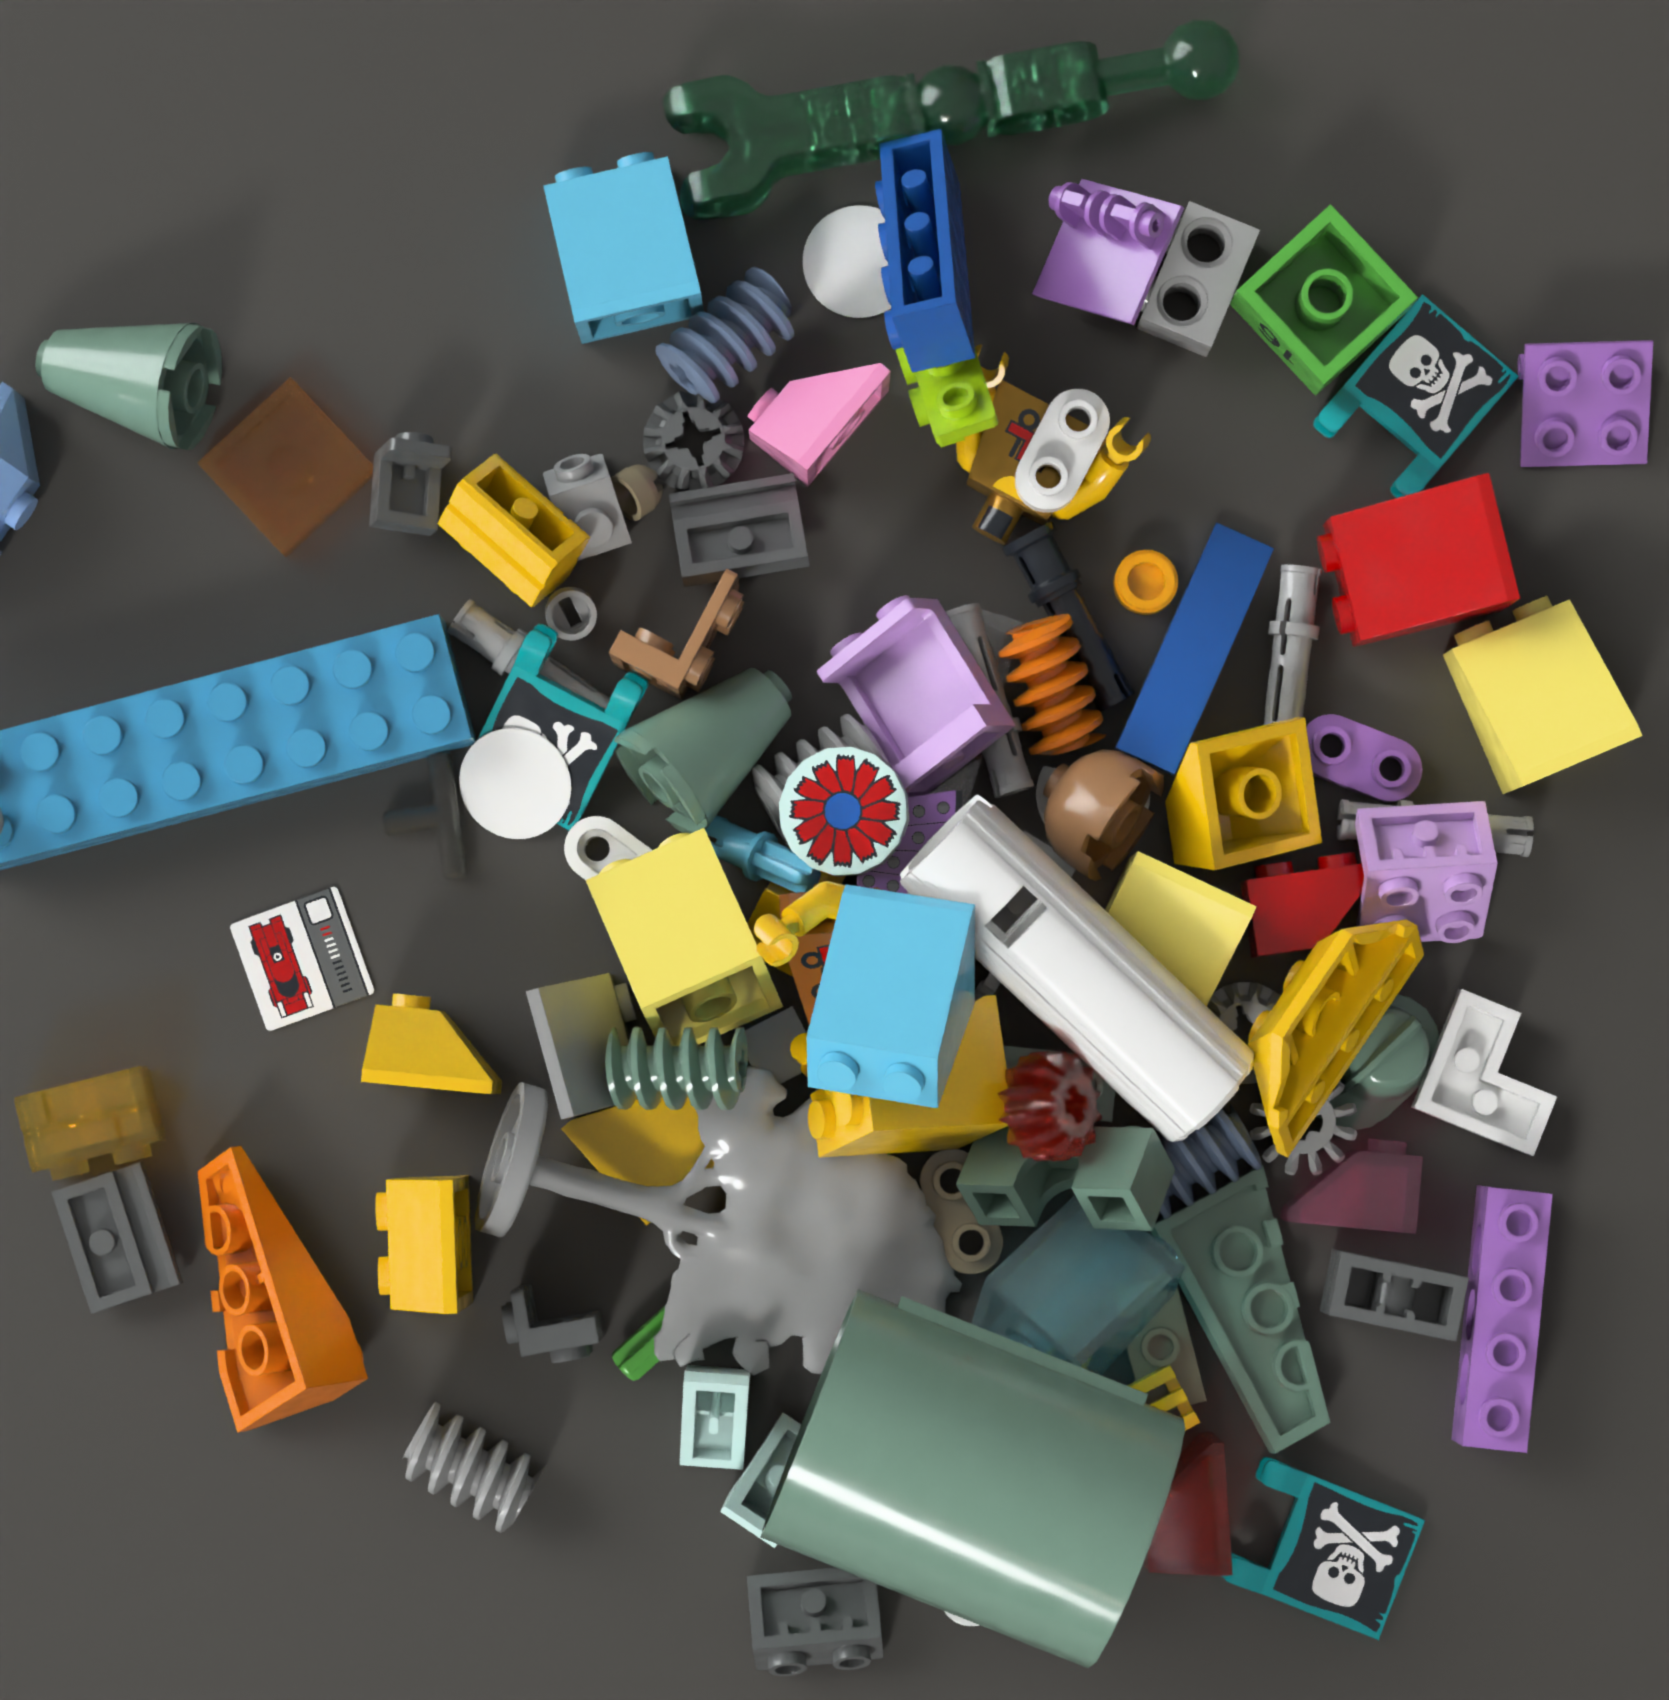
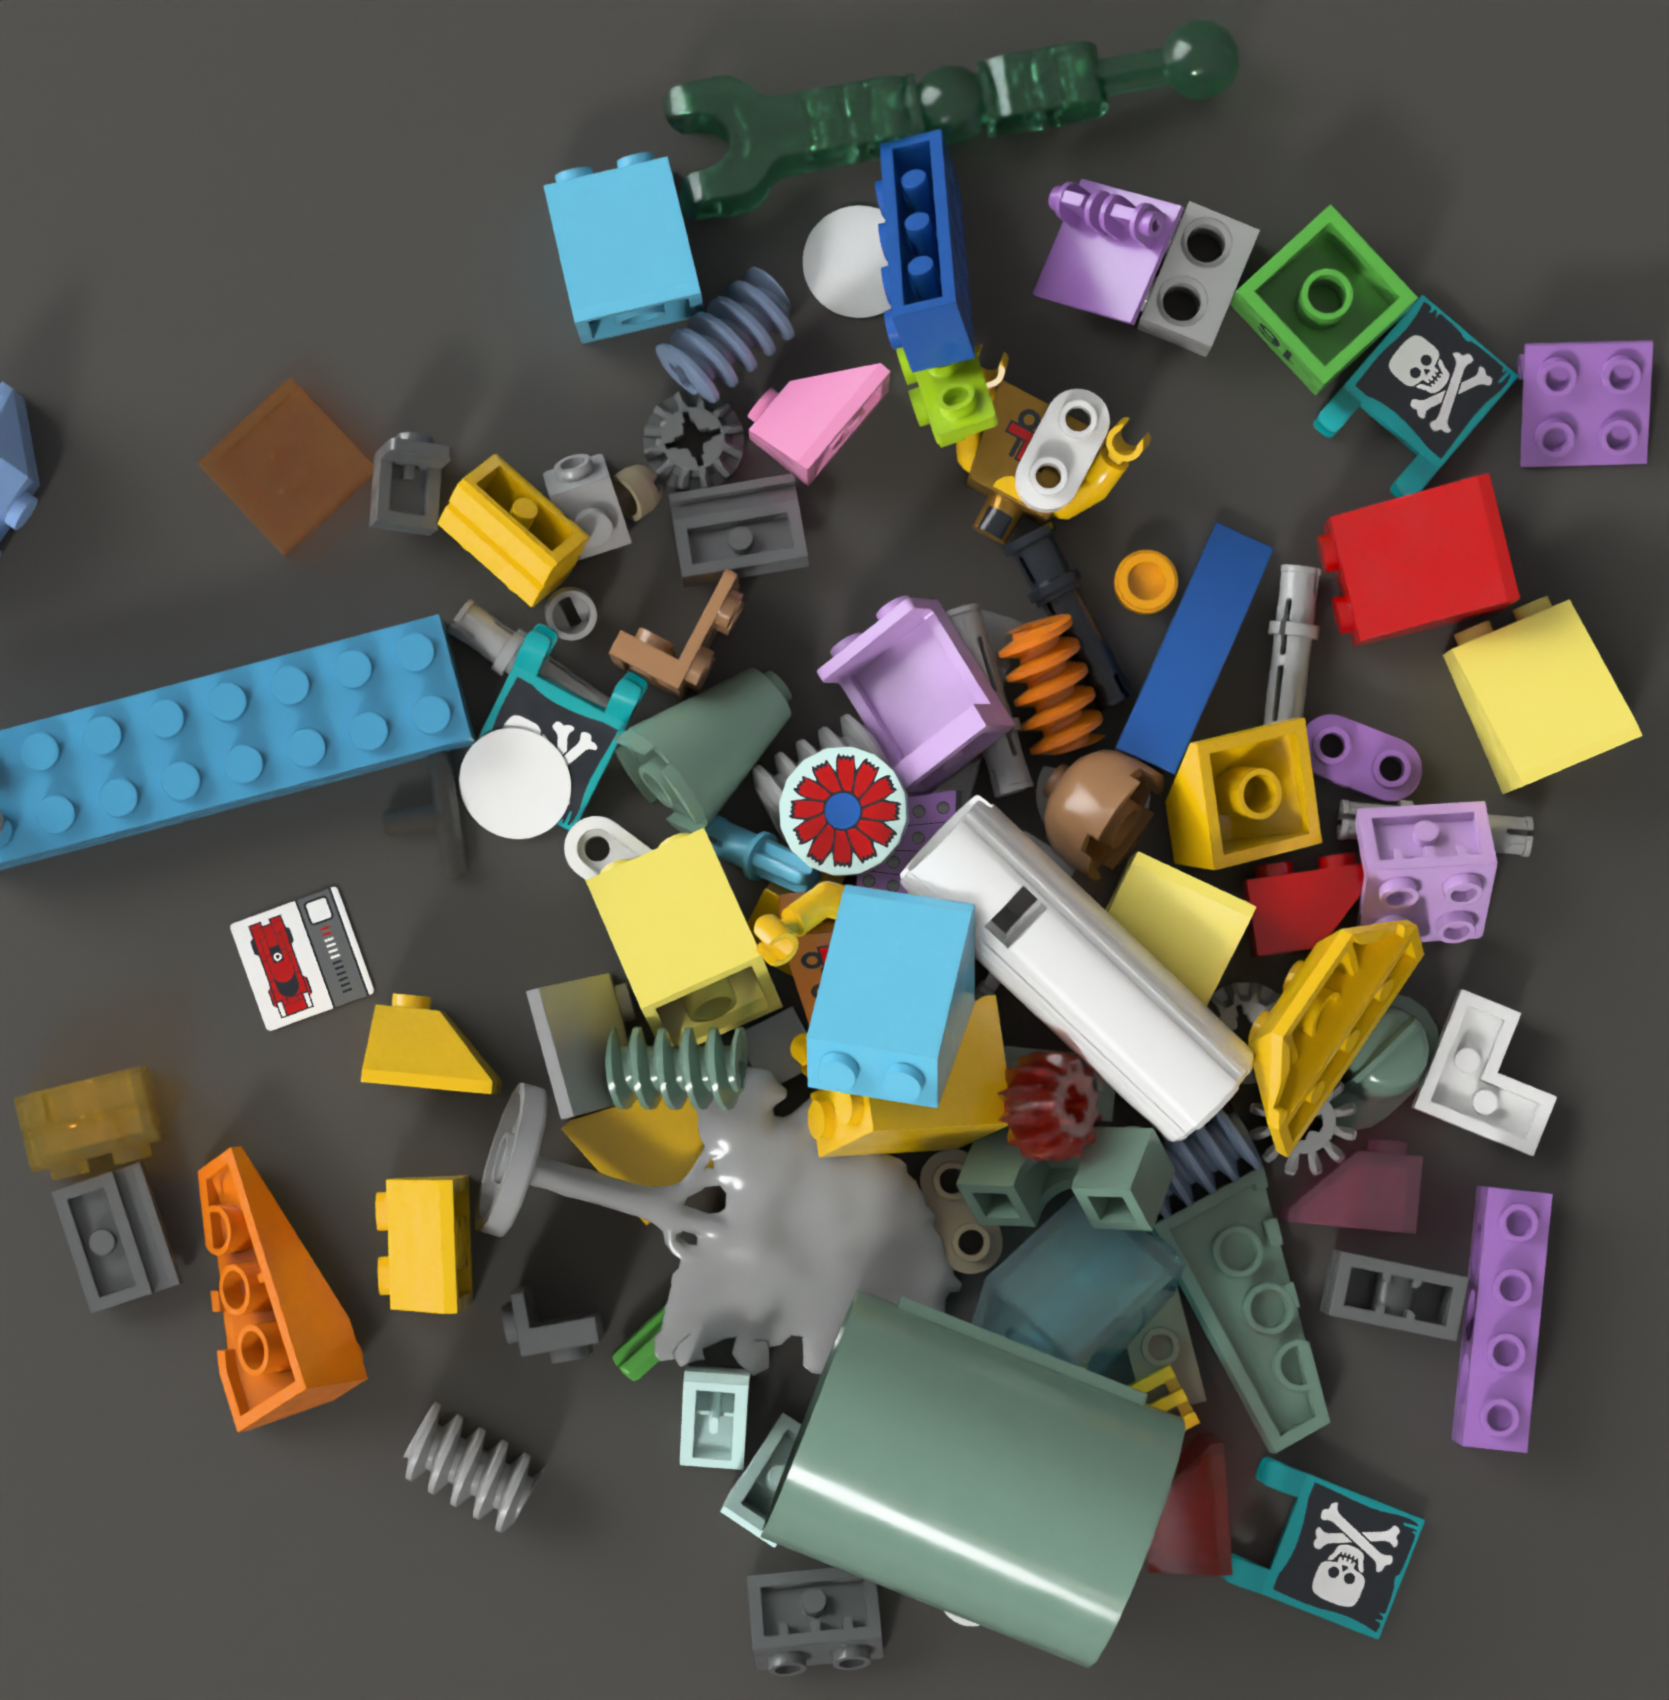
(138, 376): sand green cone -> none

